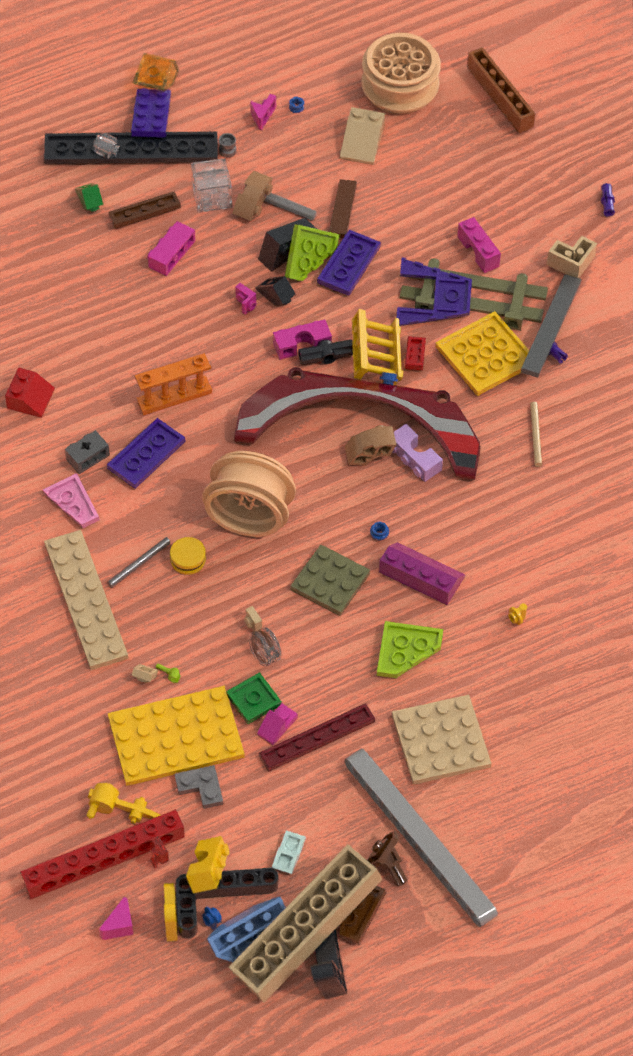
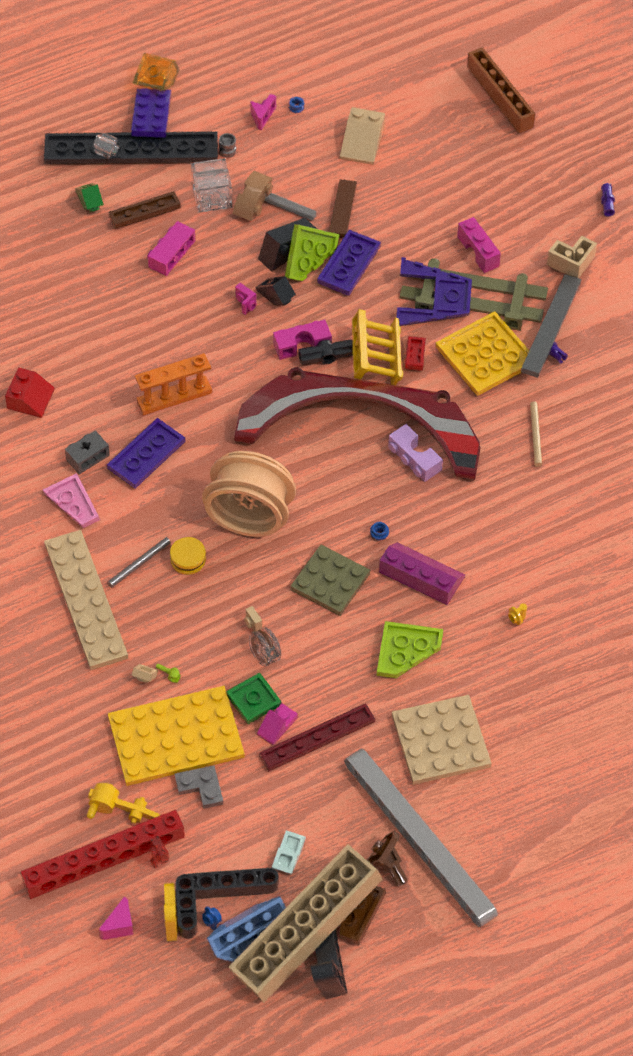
(211, 860): yellow arch -> none
(370, 445): medium nougat brick -> none
(388, 378): blue plate -> none
(408, 84): light nougat wheel -> none

